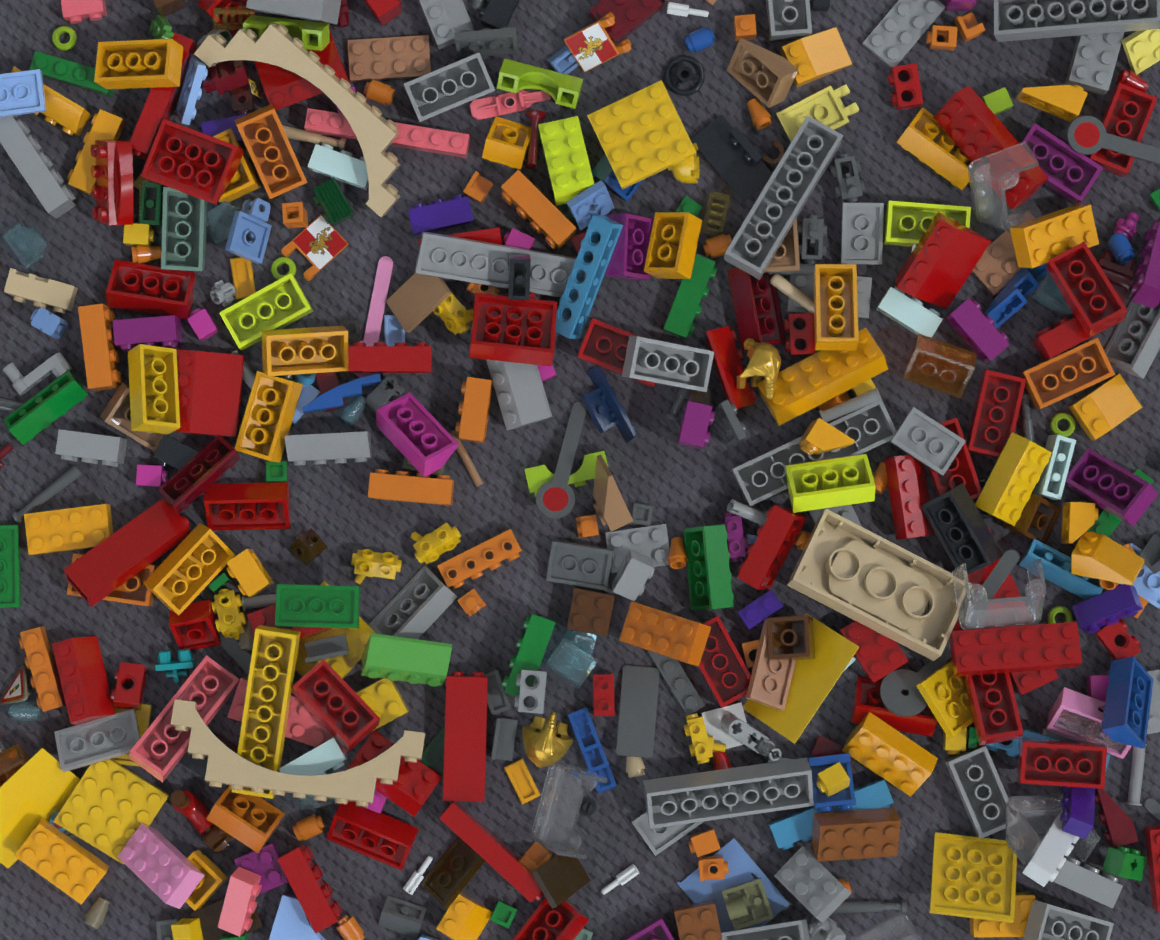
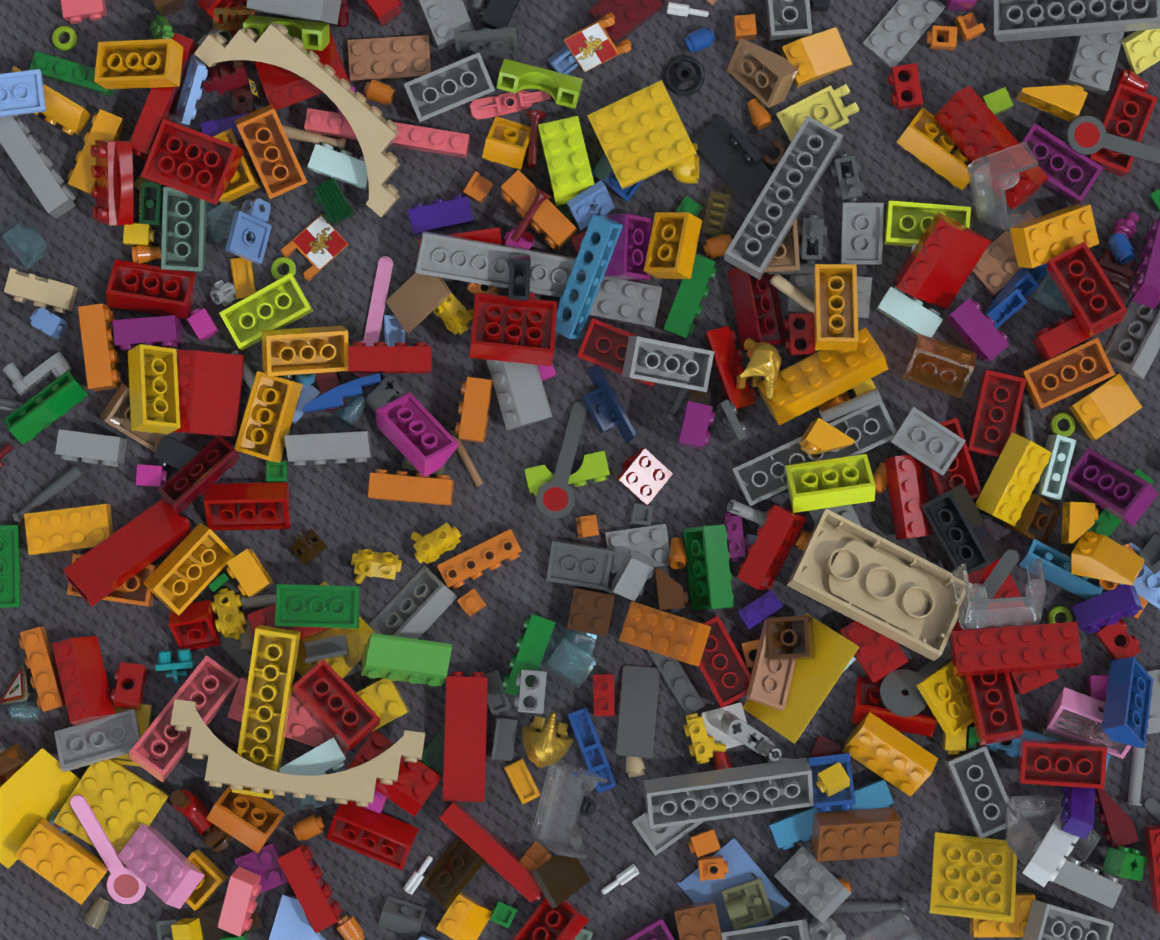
(122, 883): none -> bright pink piece
(294, 215): orange brick -> none
(521, 231): none -> dark red piece
(608, 498): medium nougat slope -> none
(627, 301): none -> light grey plate
(644, 475): none -> plate
(669, 592): none -> reddish brown slope

